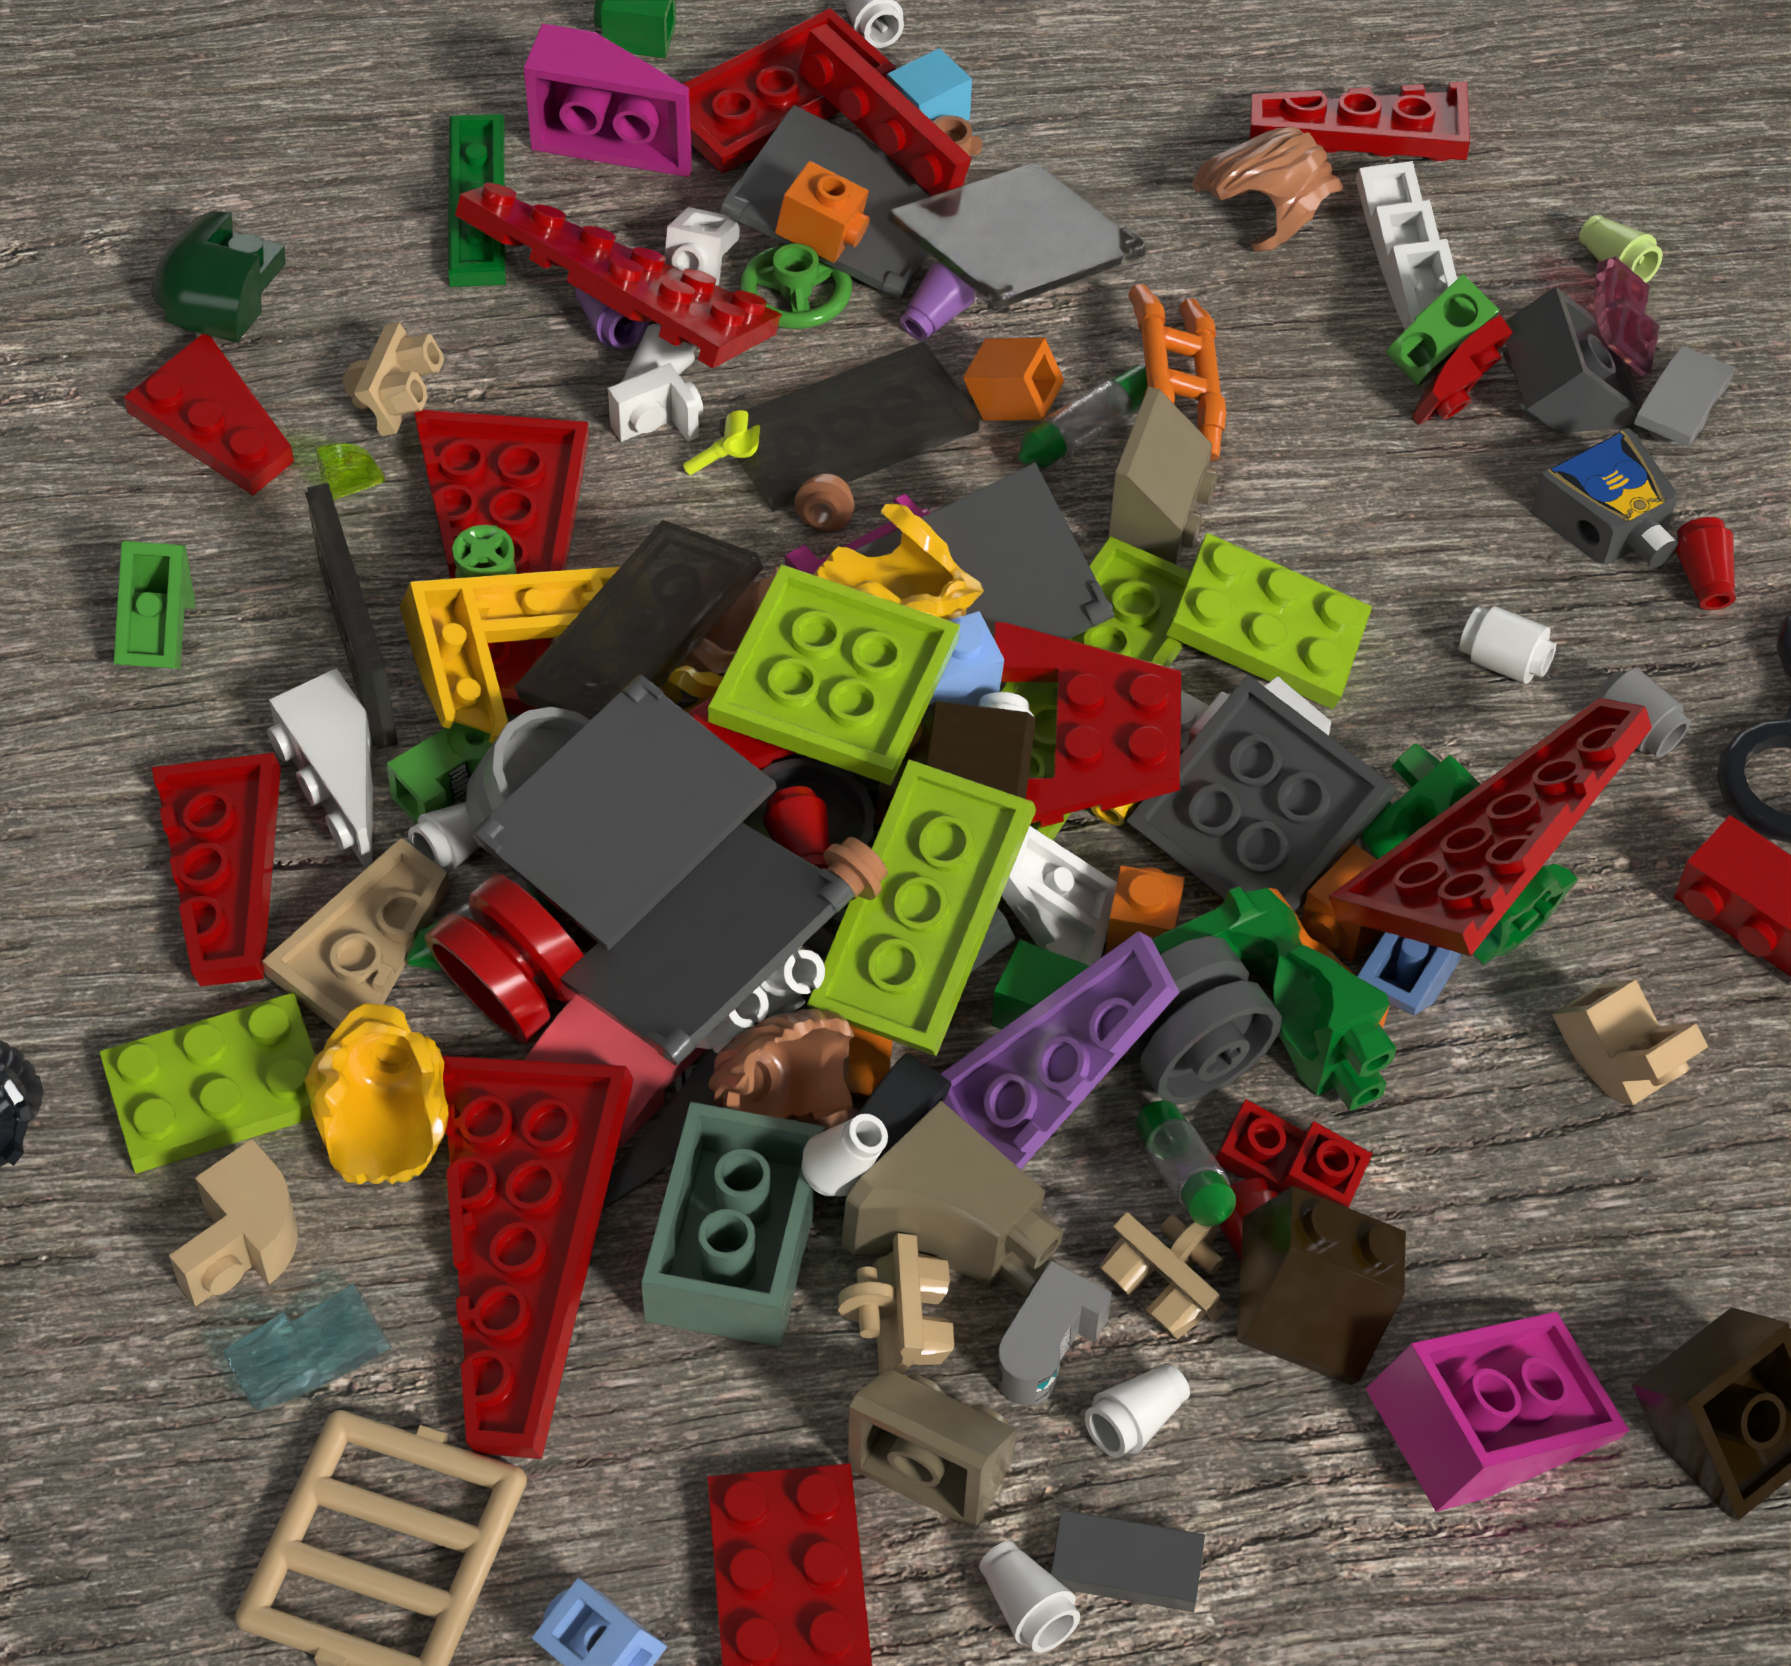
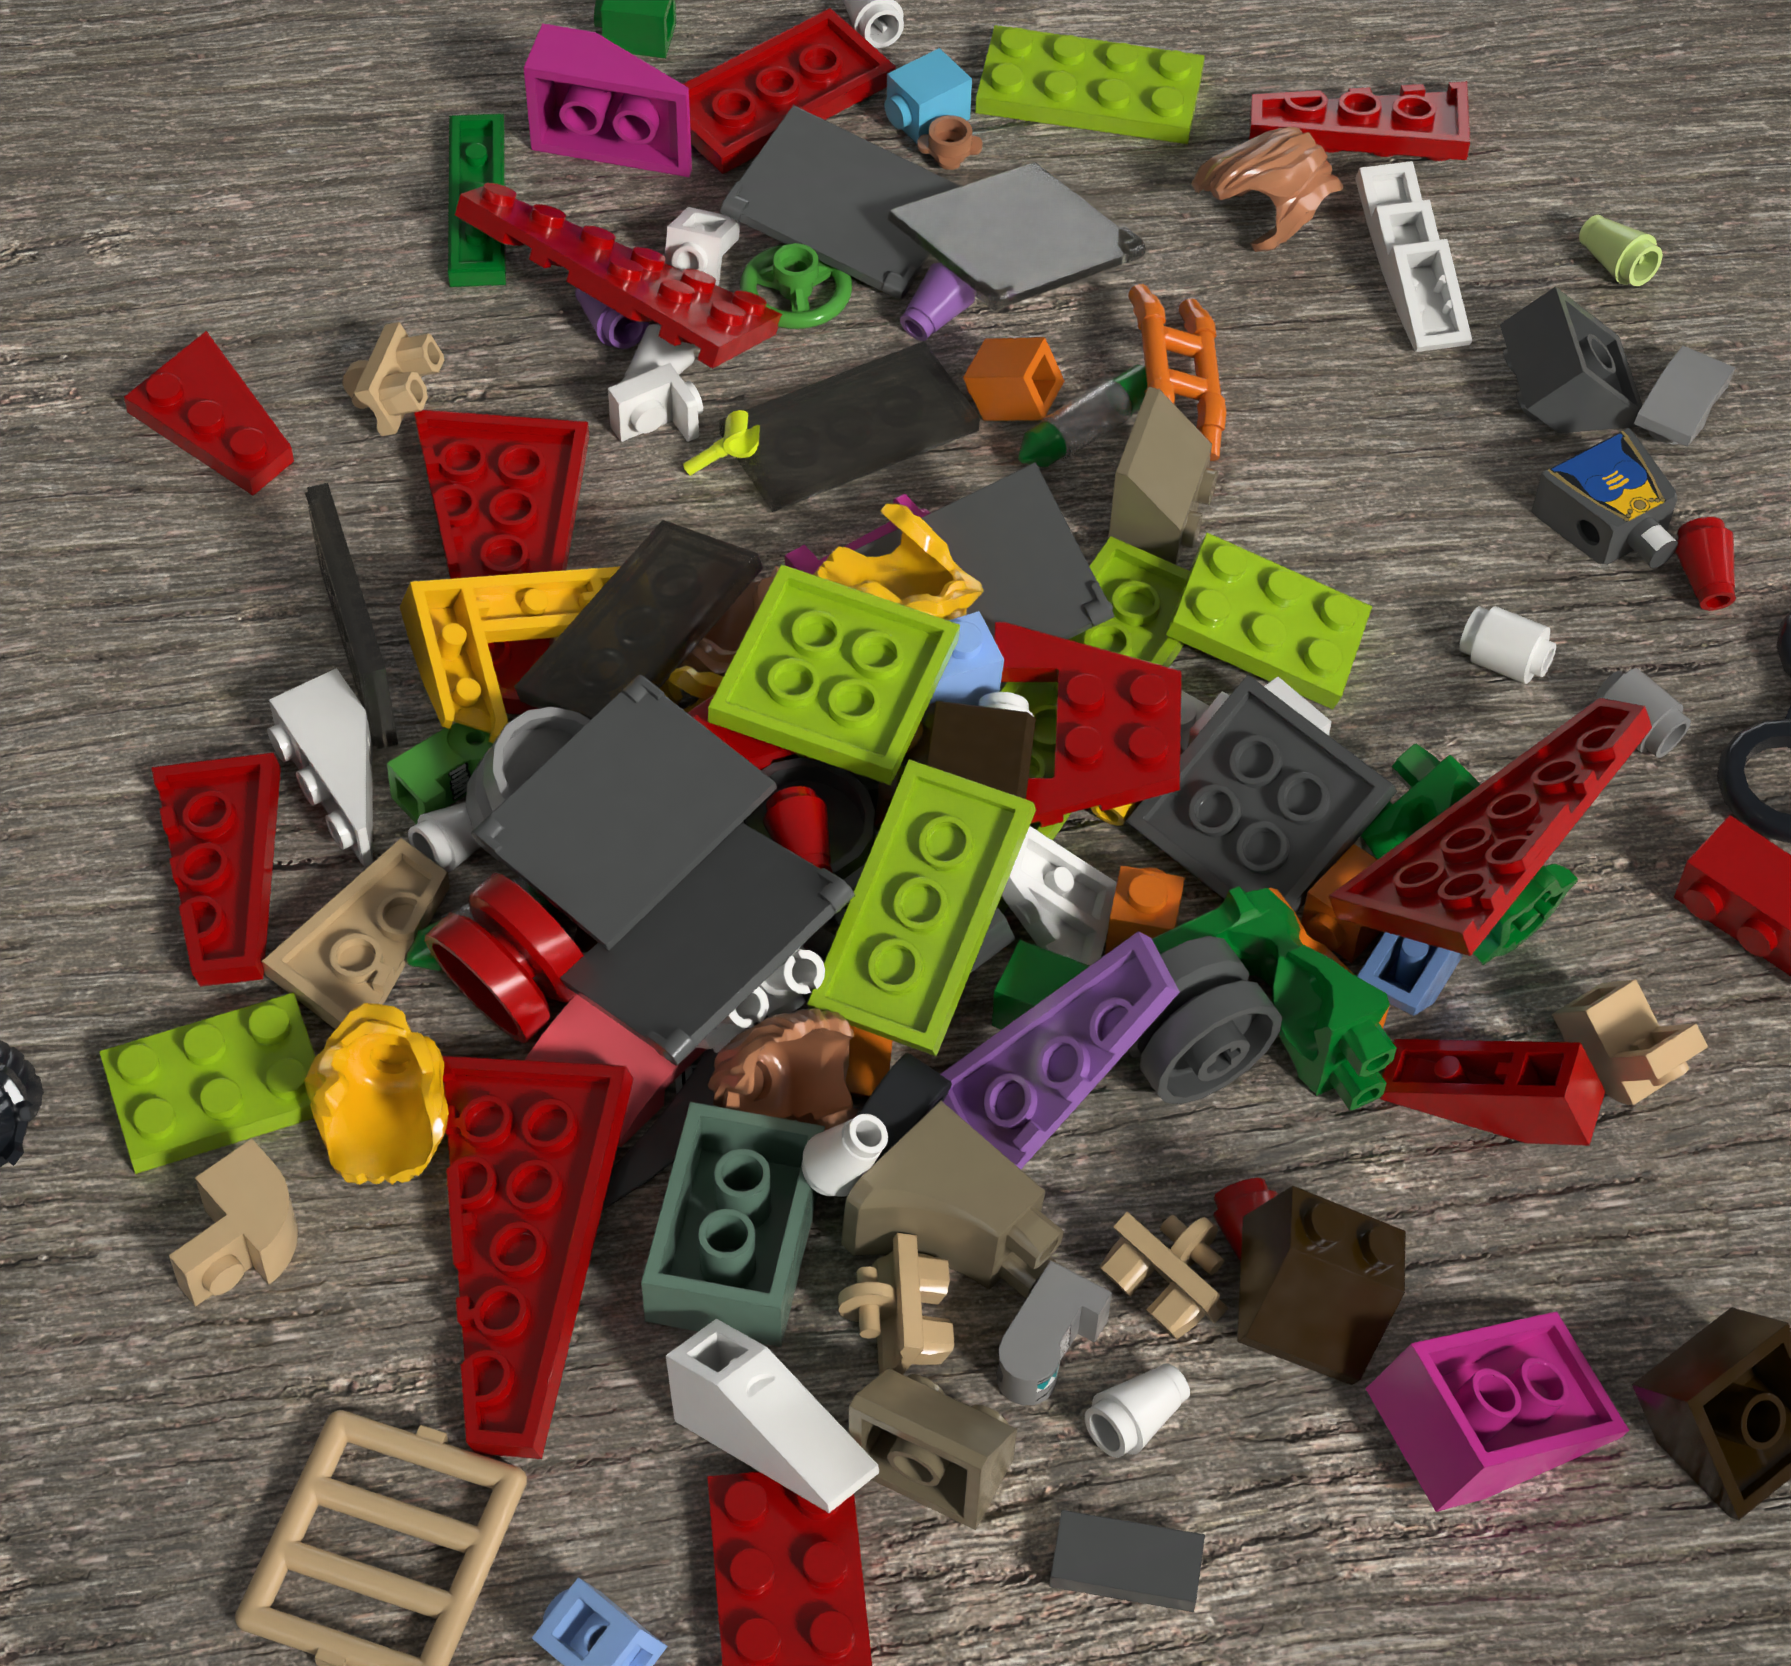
(152, 604): bright green slope -> none
(215, 277): dark green brick -> none
(304, 1354): clear light blue slope -> none
(347, 468): clear neon green tile -> none
(483, 552): bright green wheel -> none
(764, 1416): none -> white slope
(823, 212): orange brick -> none
(829, 491): nougat plate -> none
(857, 867): nougat plate -> none
(883, 113): red plate -> none
(1030, 1598): white cone -> none
(1090, 84): none -> lime plate
(1186, 1163): piece -> none
(1286, 1156): red slope -> none
(1441, 330): bright green leg -> none
(1450, 387): red slope -> none
(1500, 1087): none -> red slope
(1621, 315): clear pink slope -> none

